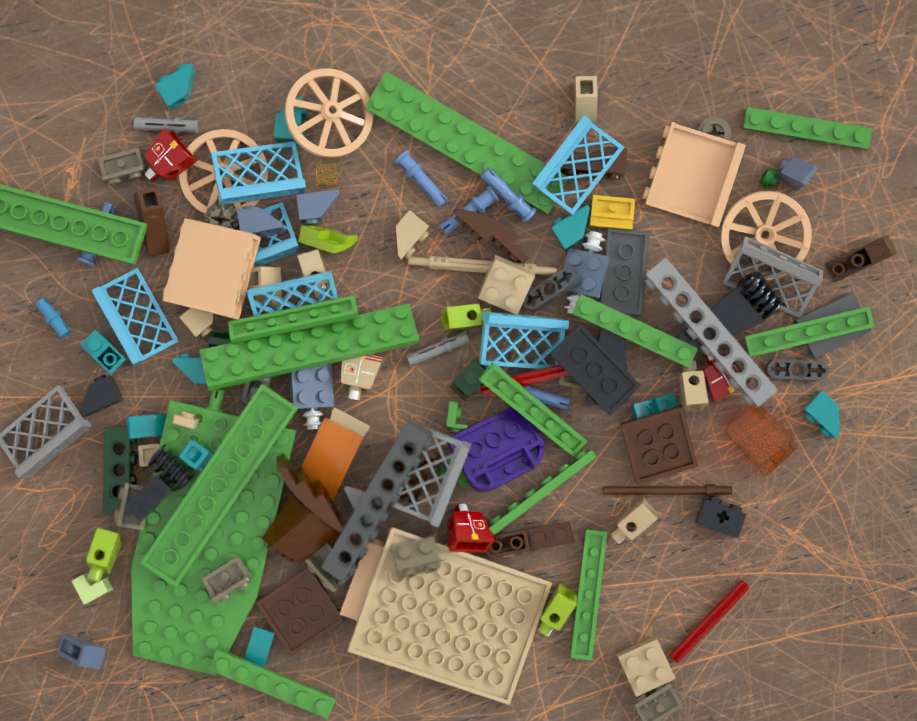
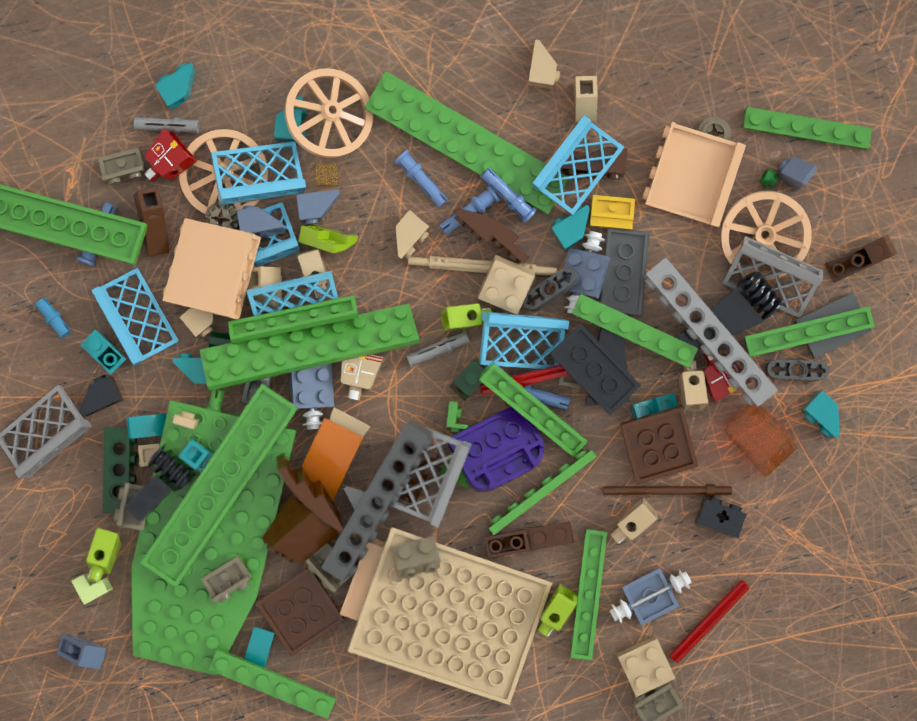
(468, 531): red torso -> none
(543, 68): none -> tan slope
(650, 596): none -> sand blue plate

